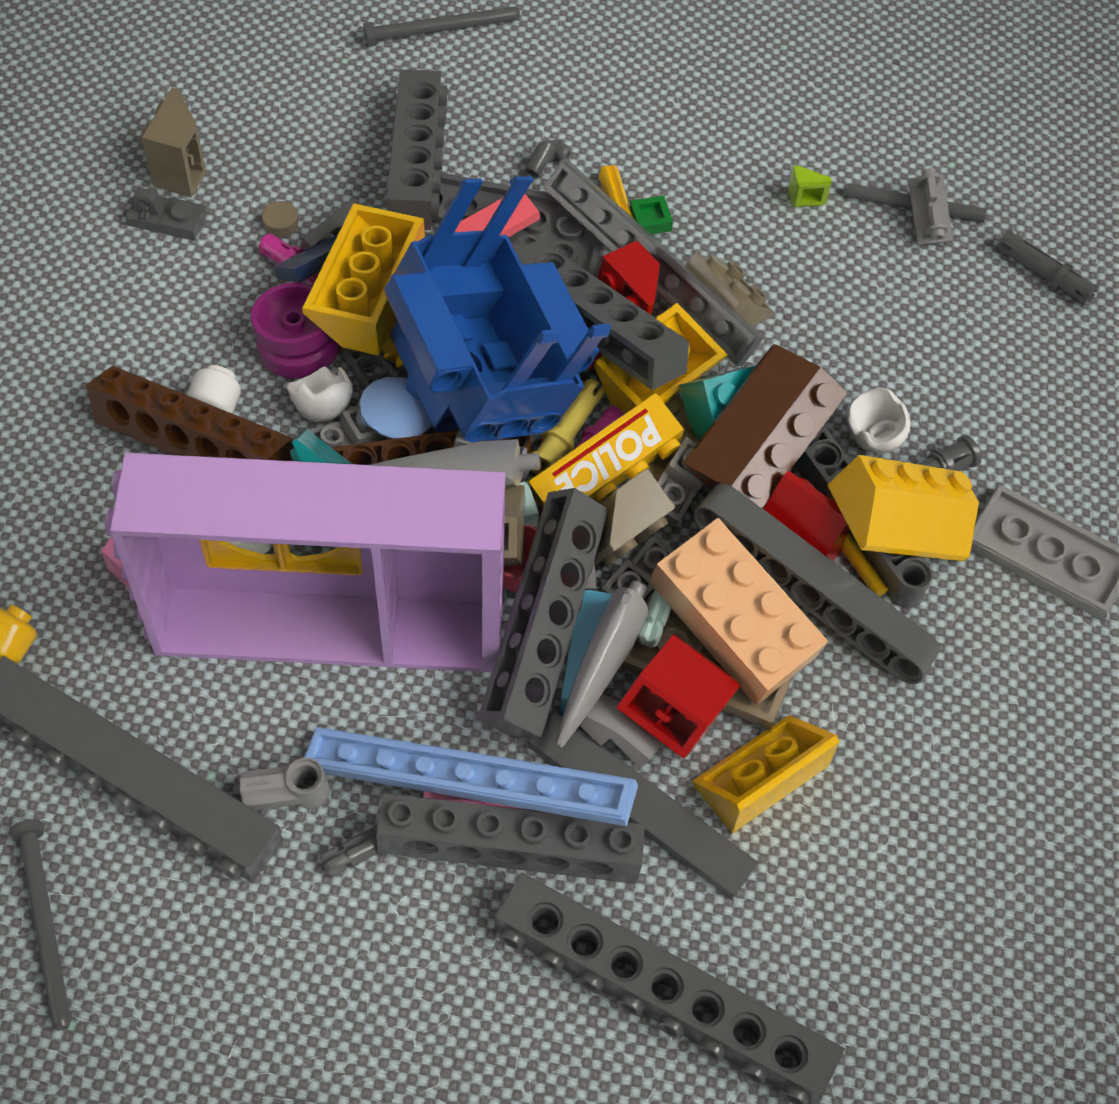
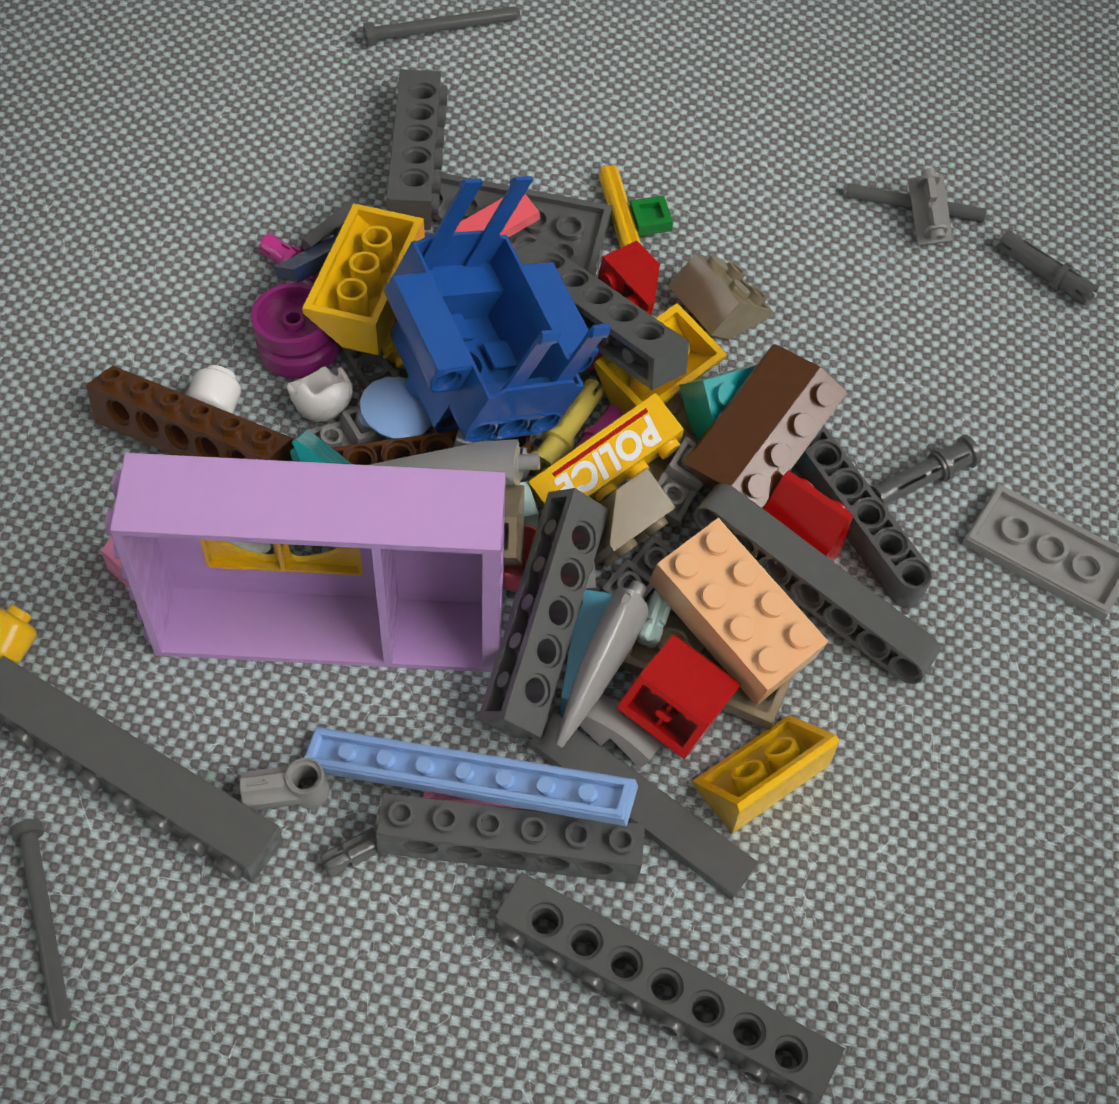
(165, 214): dark grey hinge -> none
(174, 147): dark tan slope -> none
(280, 218): dark tan tile -> none
(546, 152): dark grey arm -> none
(675, 280): dark grey tile -> none
(808, 187): lime slope -> none
(863, 566): yellow bar -> none
(878, 420): white hair -> none
(907, 508): yellow slope -> none

